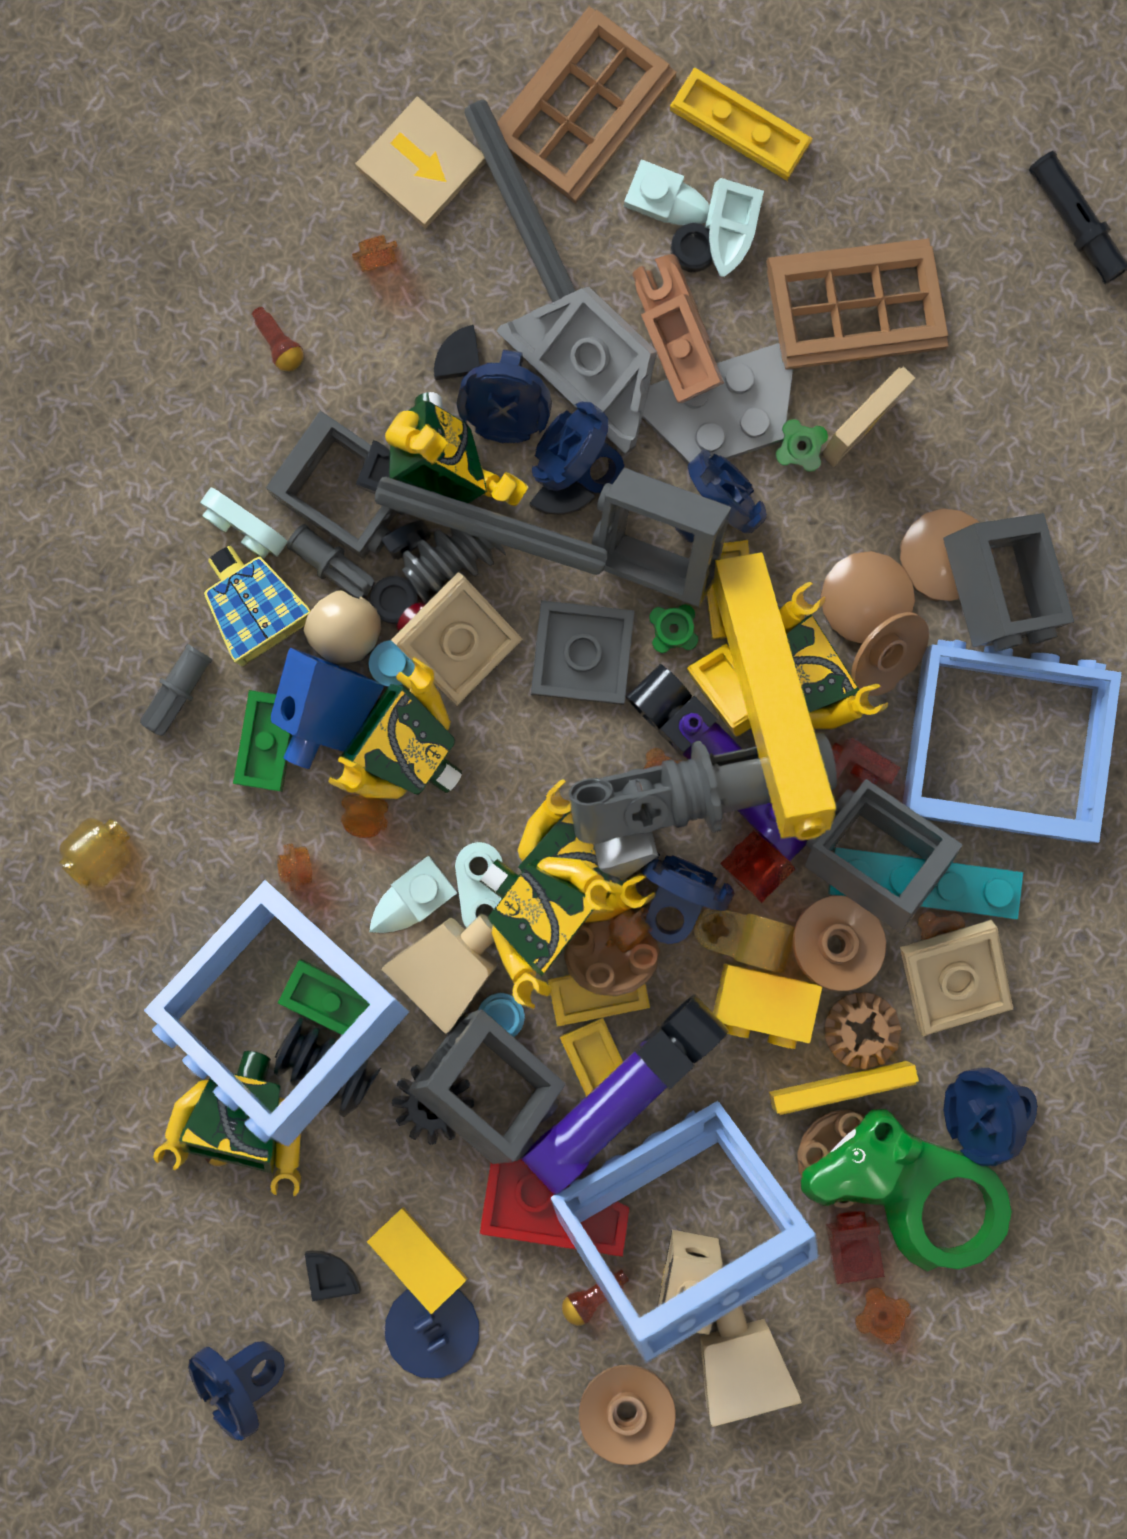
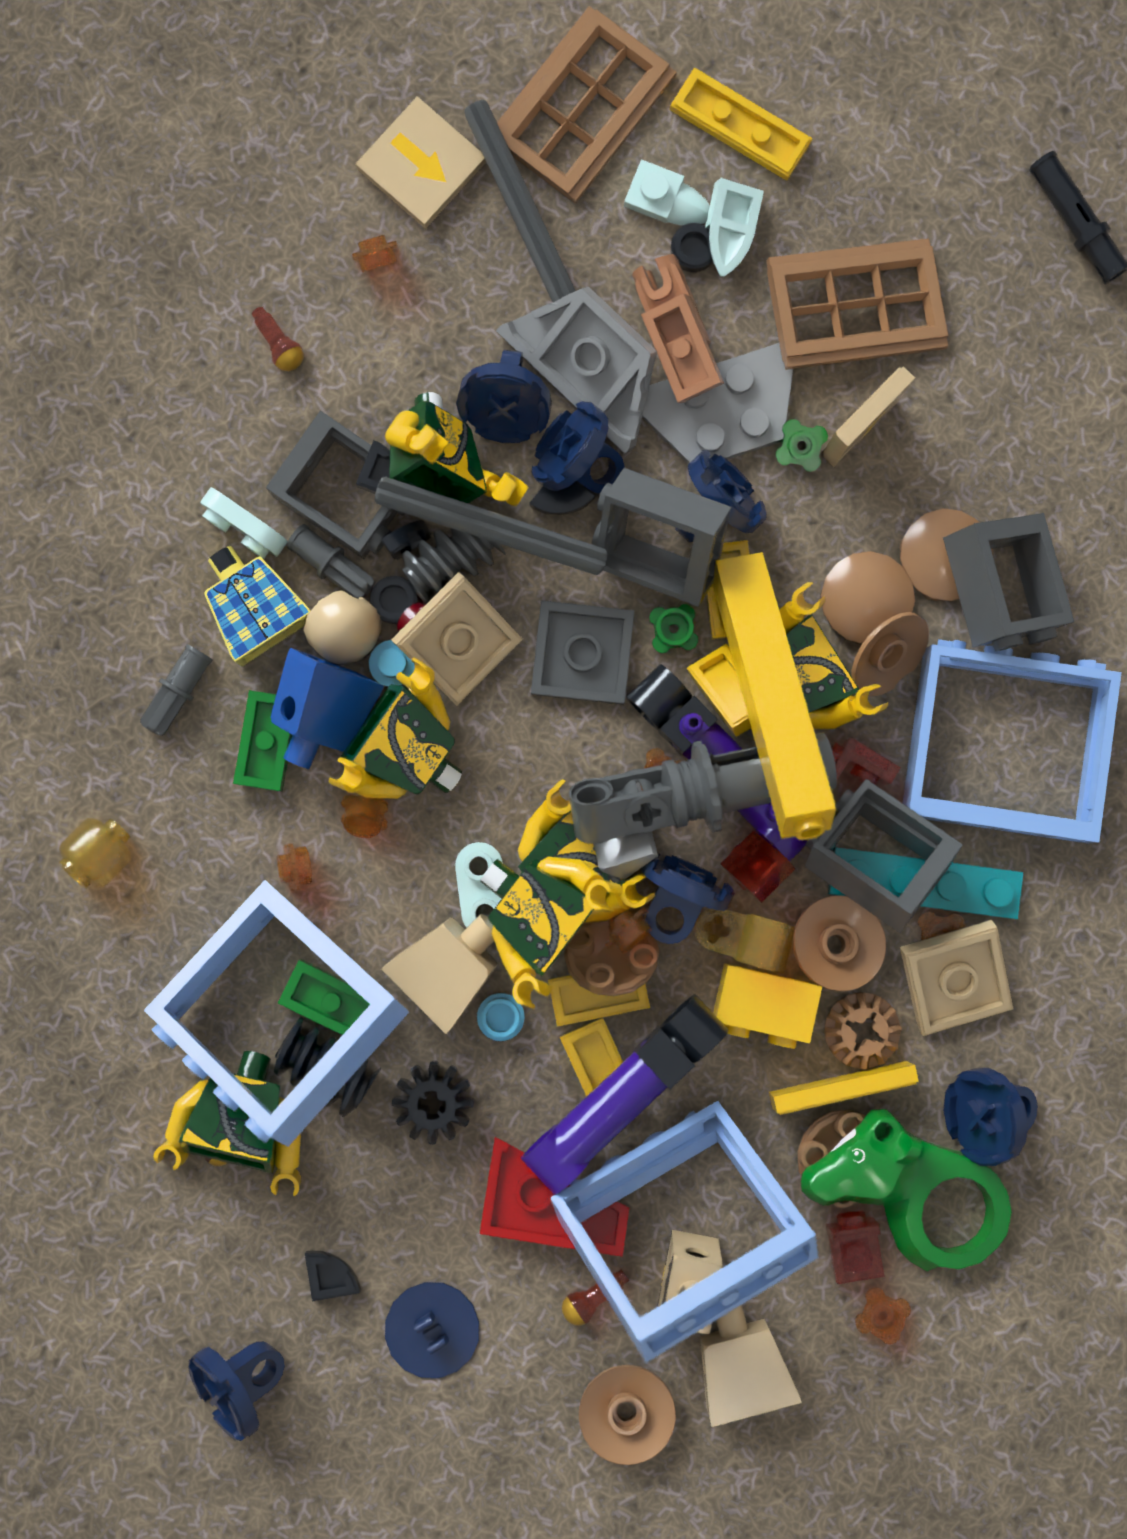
(412, 898): light aqua plate -> none
(417, 1260): yellow tile -> none
(450, 1059): dark grey window -> none
(457, 354): black tile -> none

